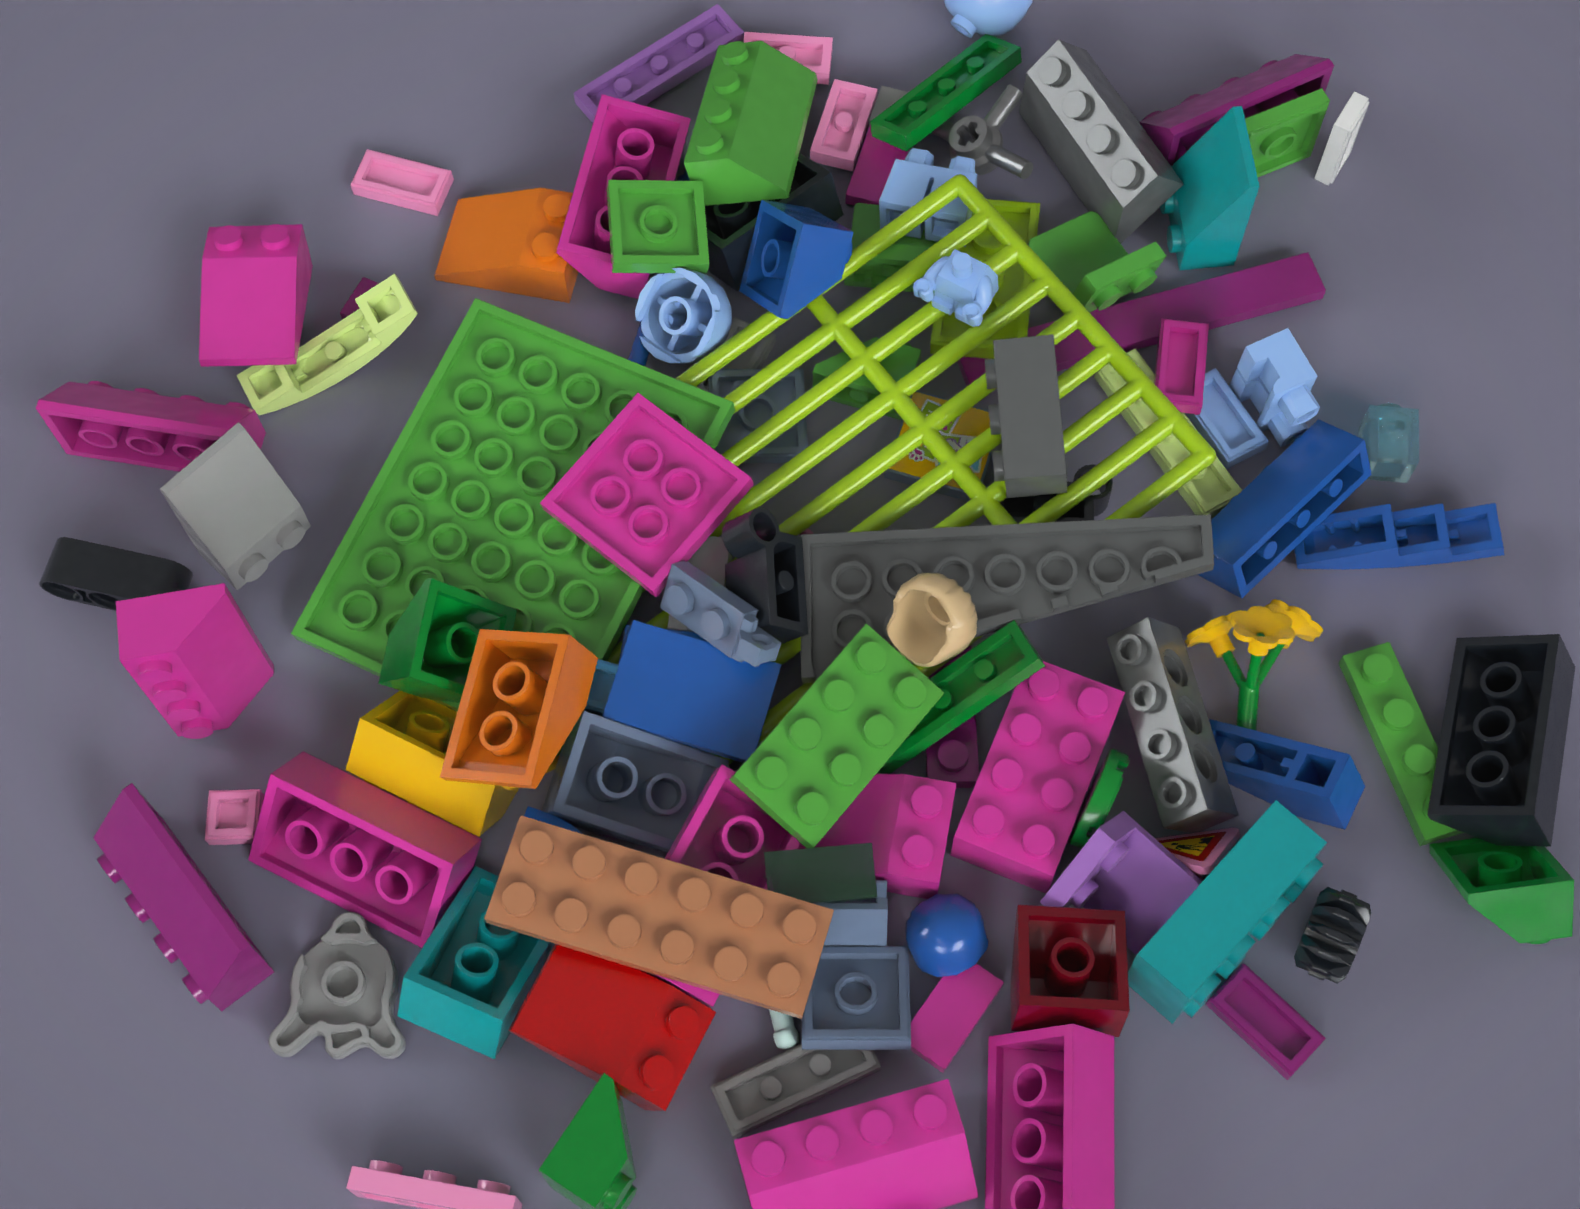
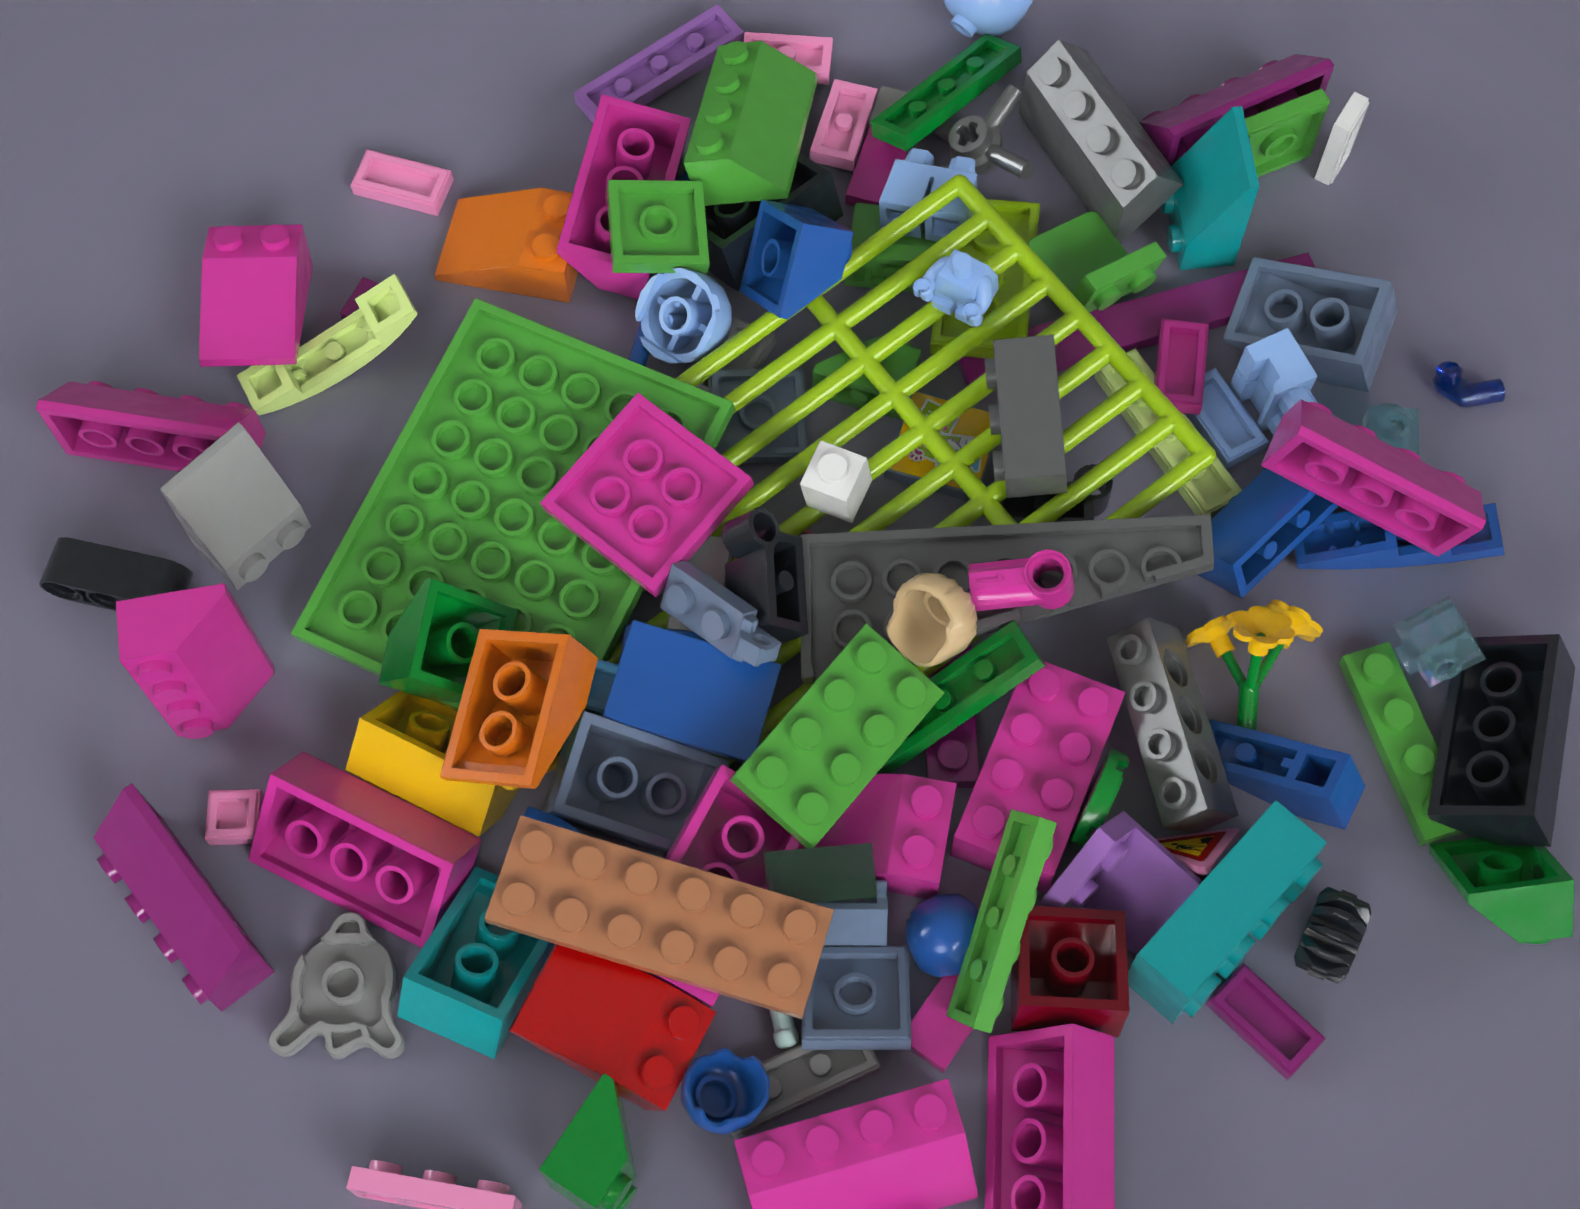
(724, 1091): none -> blue hair
(836, 481): none -> white brick
(1001, 920): none -> bright green plate
(1014, 582): none -> dark pink piece
(1331, 314): none -> sand blue slope
(1374, 479): none -> dark pink slope
(1437, 643): none -> clear light blue brick
(1461, 391): none -> clear blue arm

